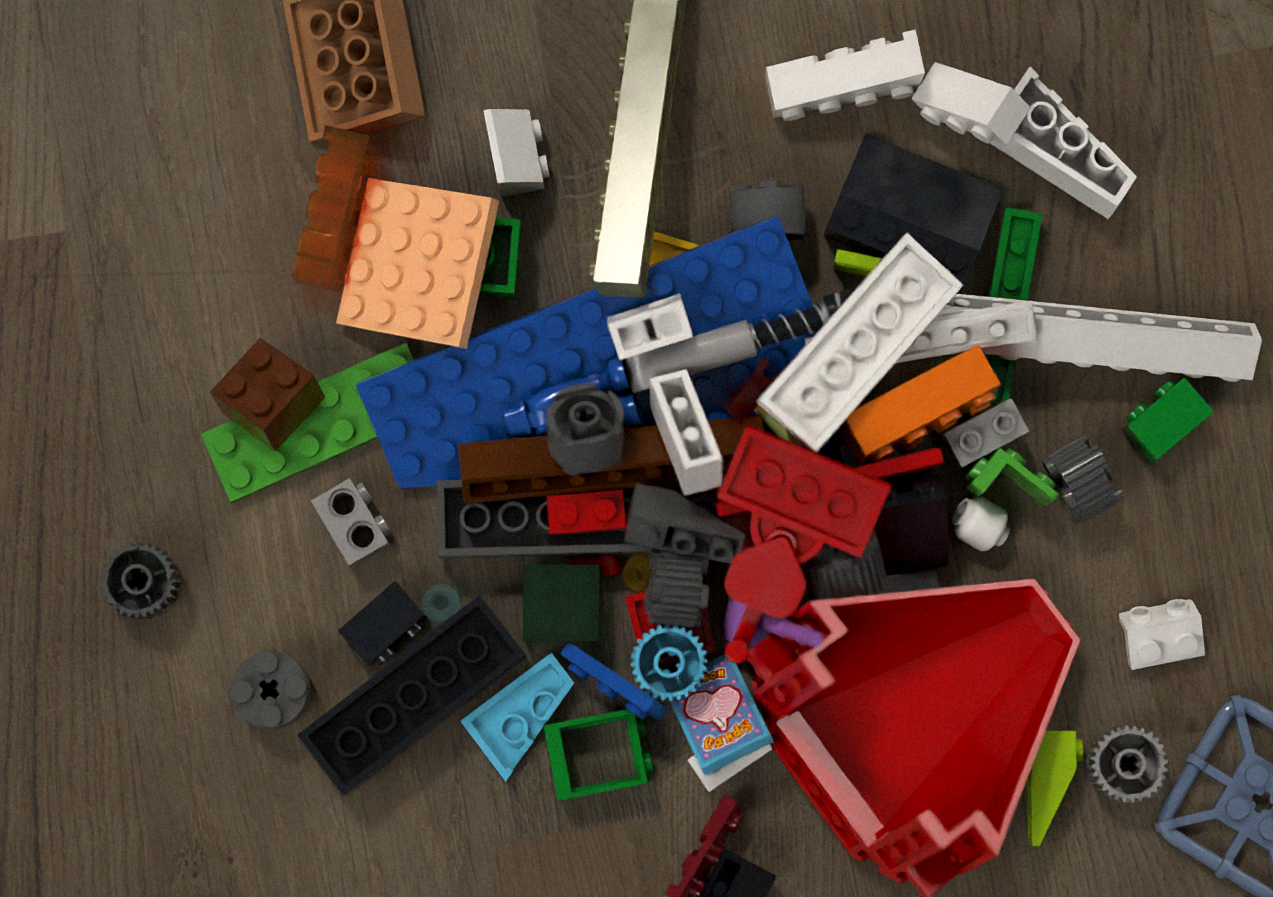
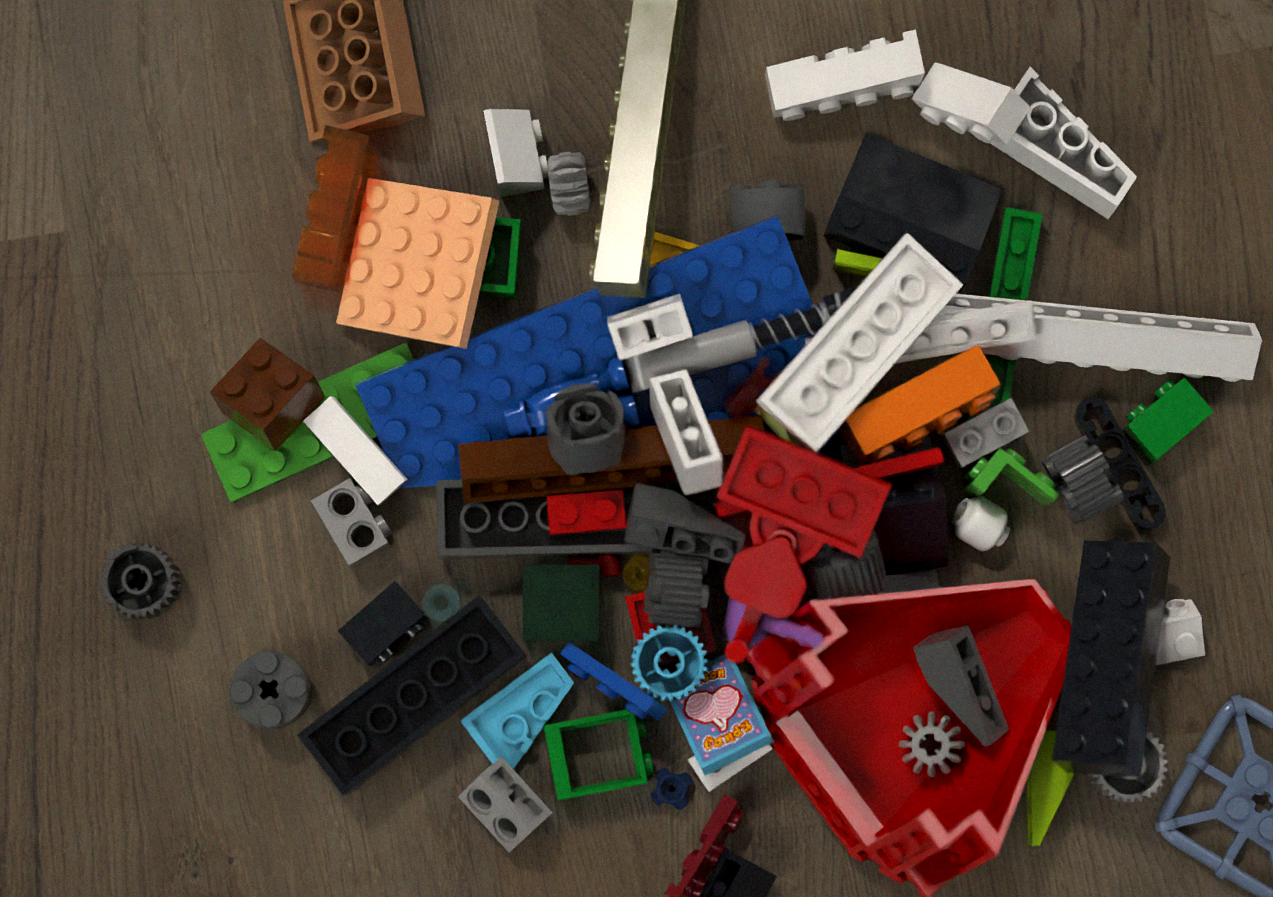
(355, 450): none -> white tile
(505, 804): none -> light grey brick
(569, 183): none -> light grey gear
(676, 798): none -> dark blue plate
(923, 753): none -> light grey gear
(961, 680): none -> dark grey slope
(1111, 658): none -> black brick
(1124, 461): none -> black beam

